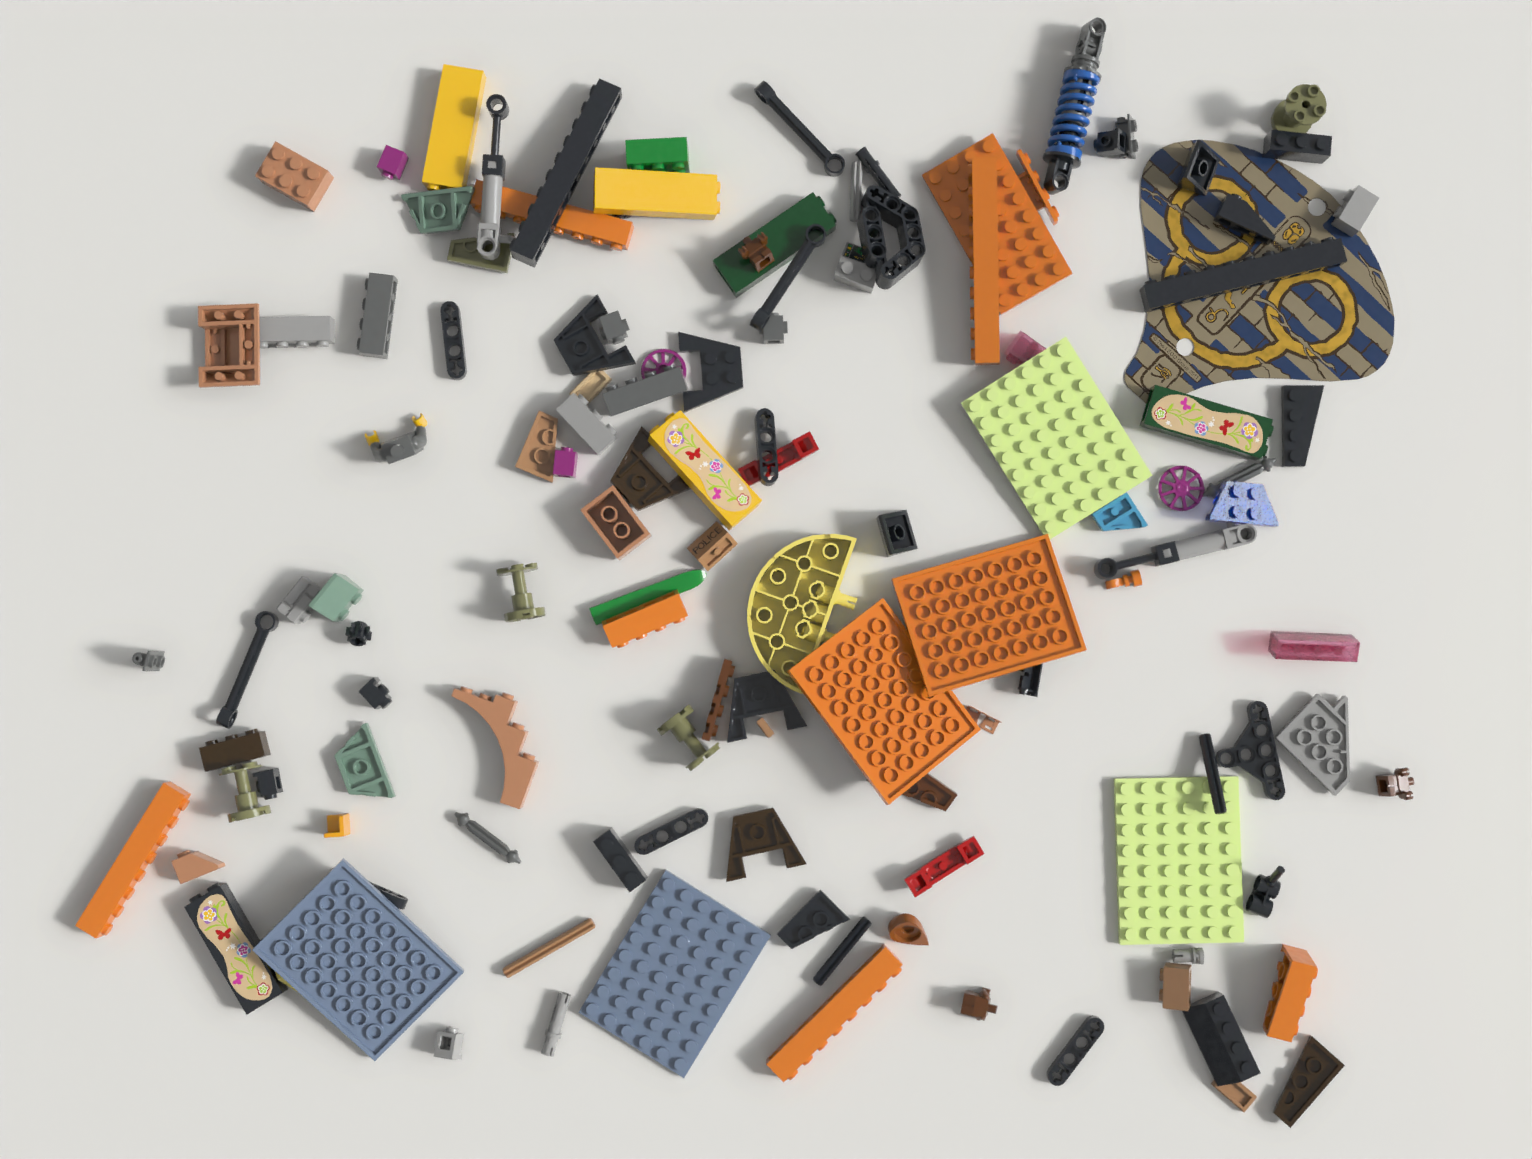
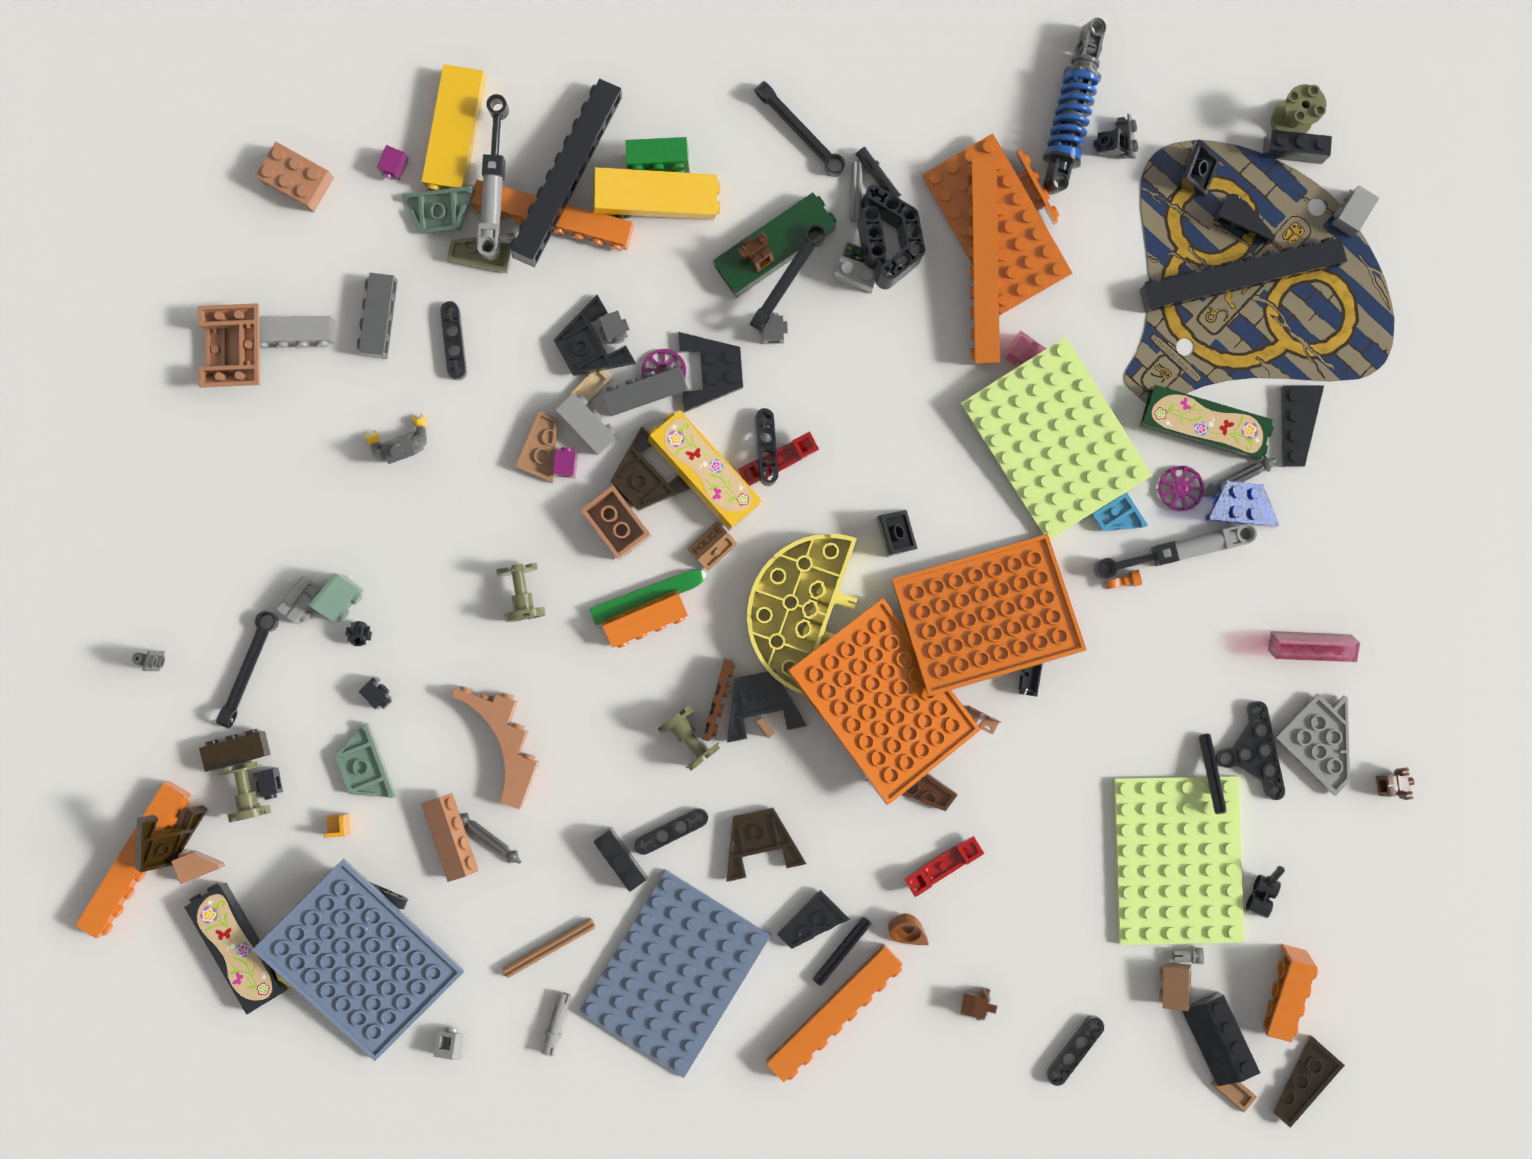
(161, 847): none -> dark brown wing
(450, 837): none -> nougat brick

